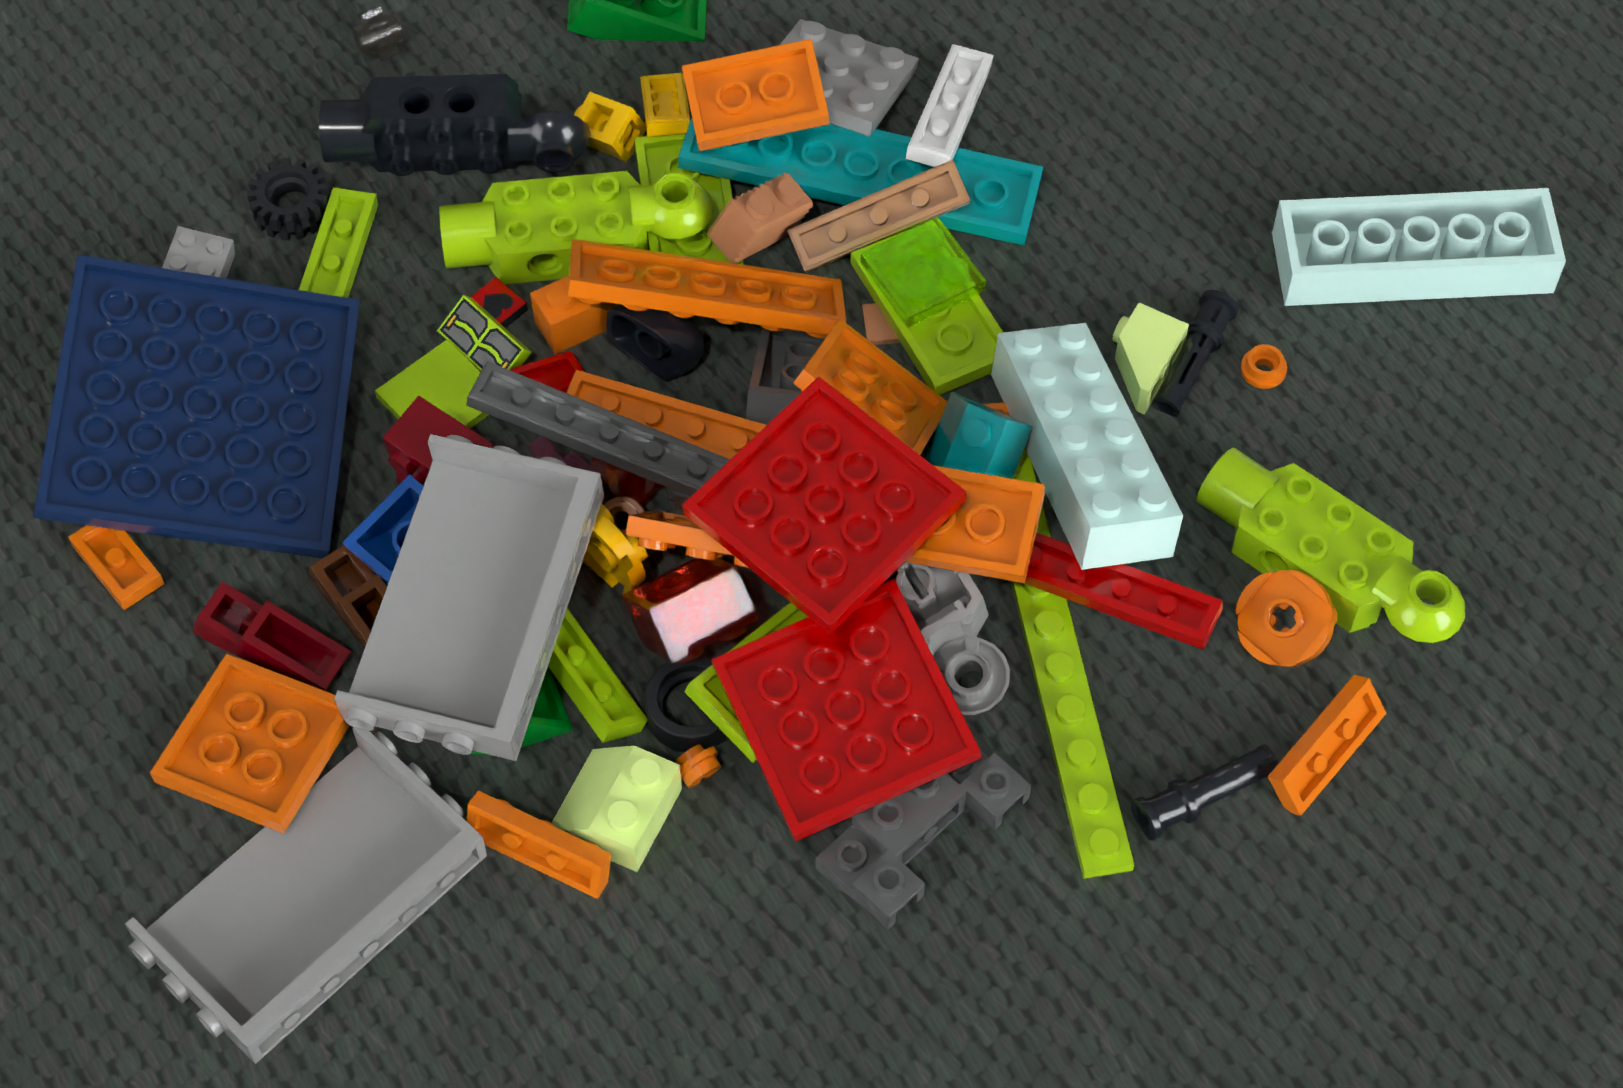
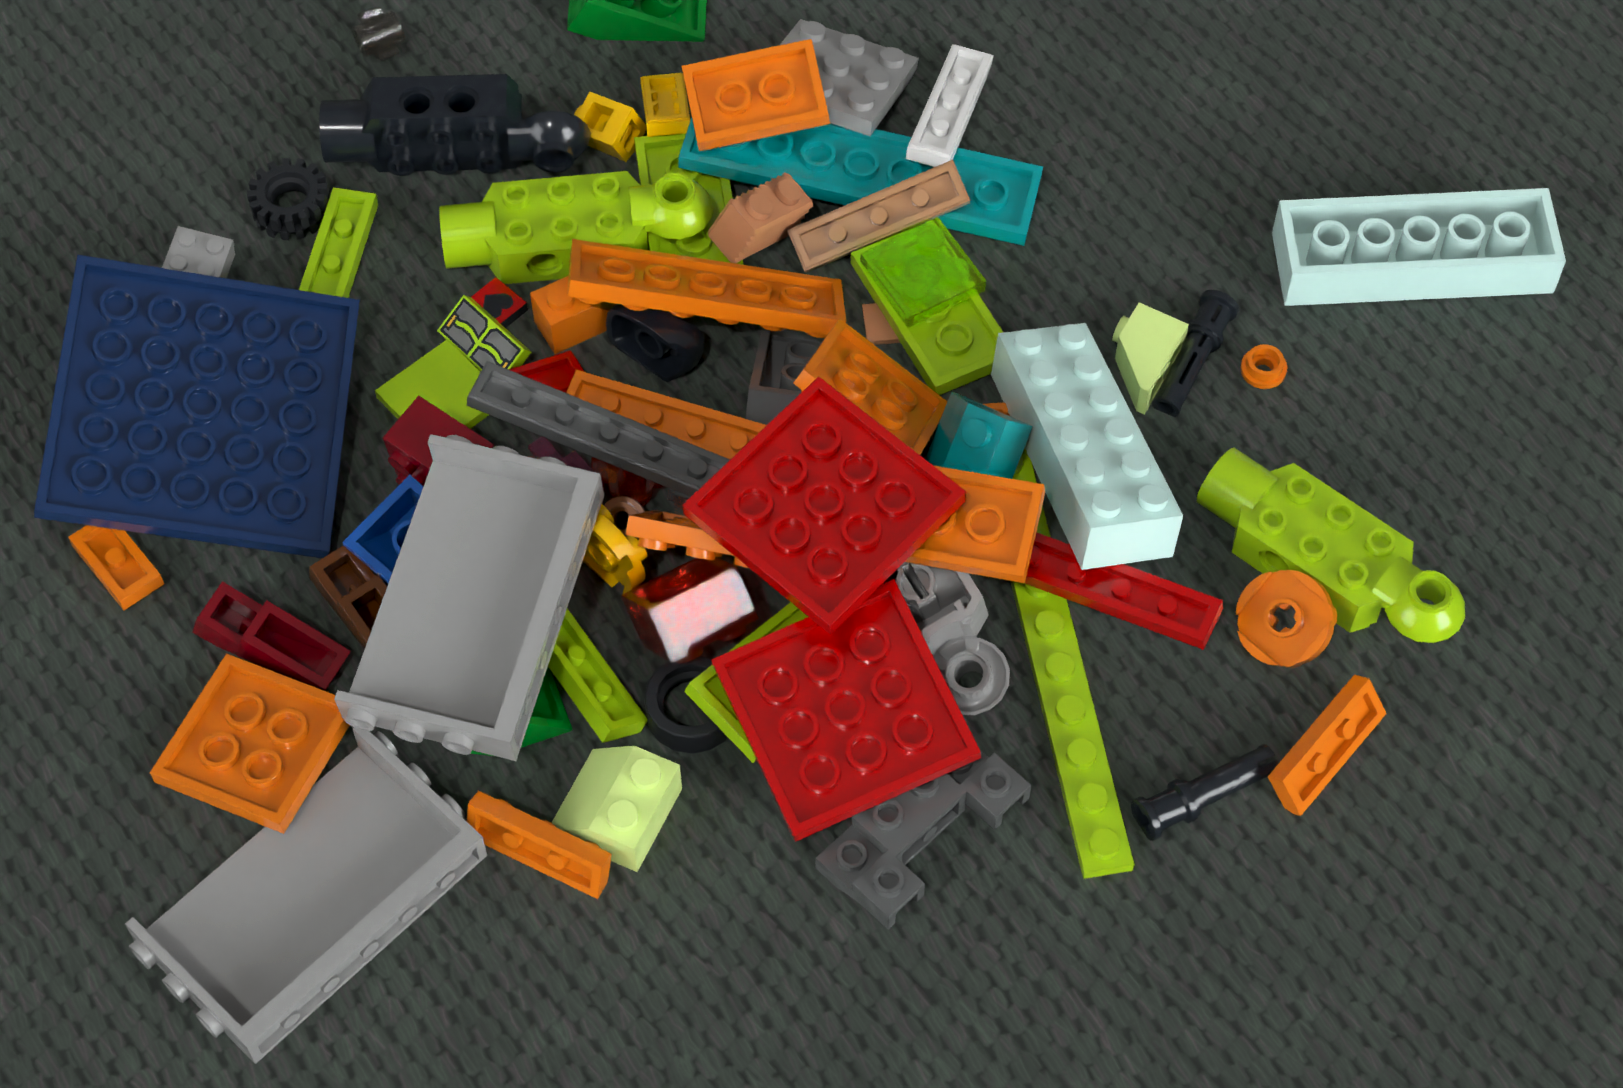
(698, 764): orange plate -> none

